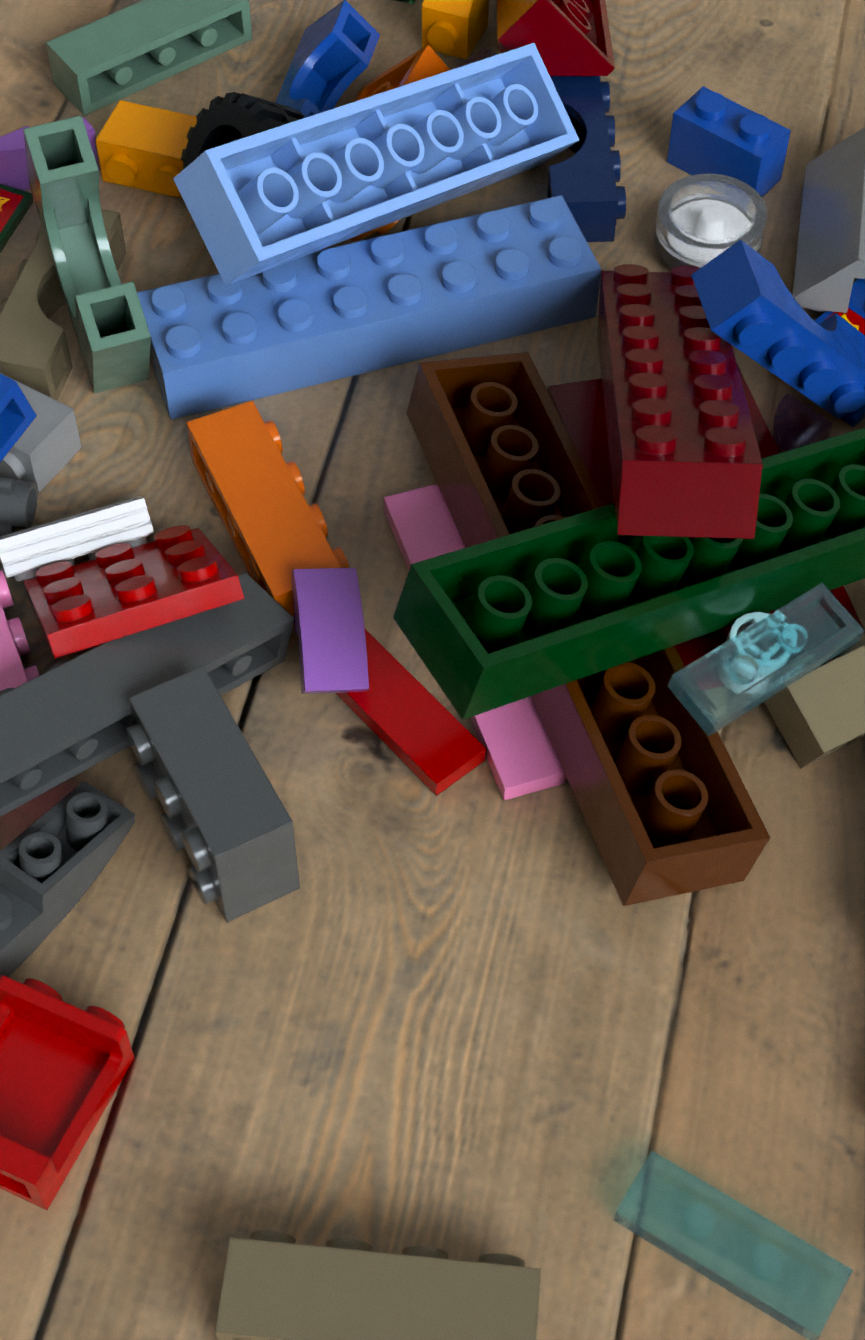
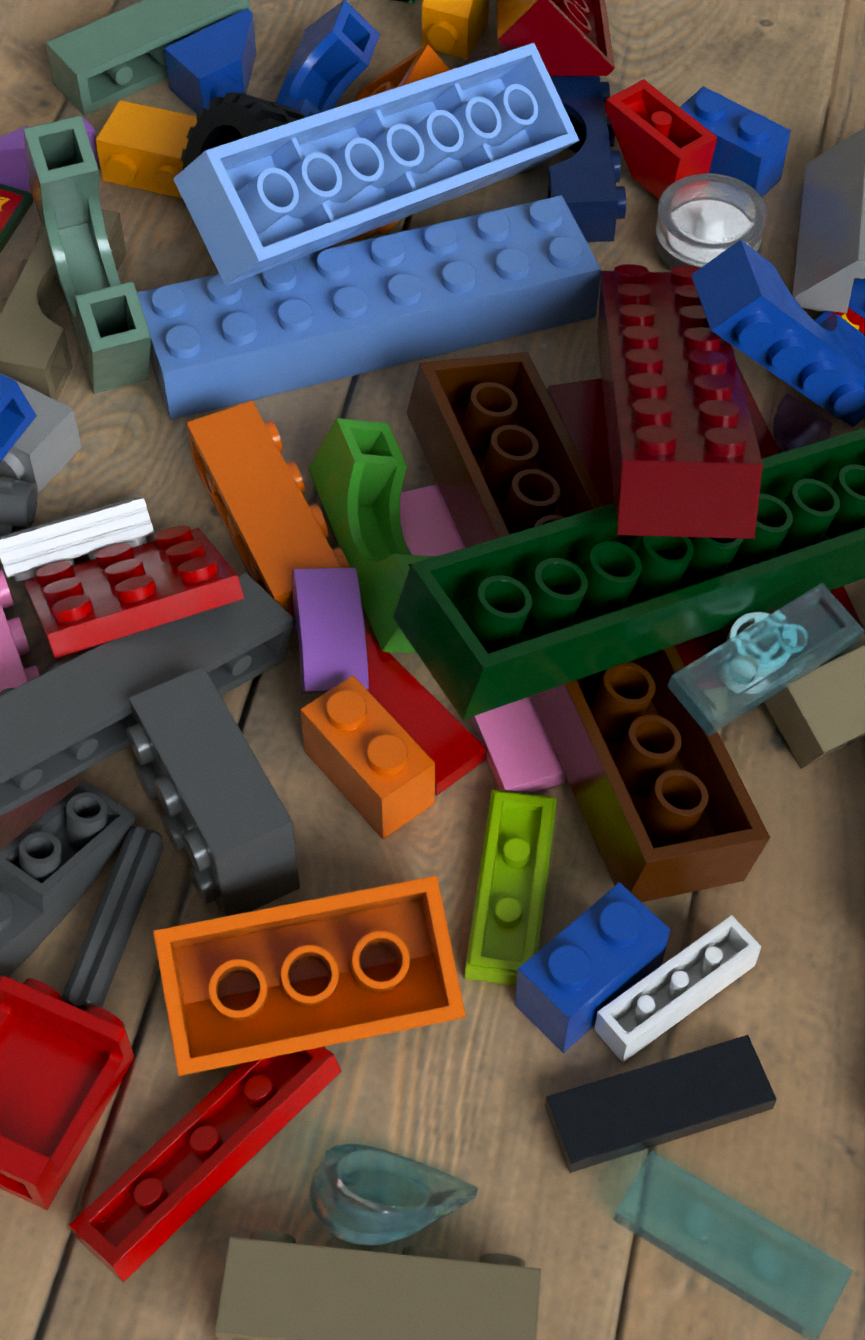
(114, 919): none -> dark grey axle
(199, 1157): none -> red plate
(213, 61): none -> blue slope
(308, 975): none -> orange slope
(360, 488): none -> bright green arch
(368, 756): none -> orange brick
(380, 1195): none -> clear light blue piece
(510, 886): none -> lime tile
(590, 966): none -> blue brick
(658, 137): none -> red slope
(659, 1103): none -> black tile
(677, 988): none -> white piece

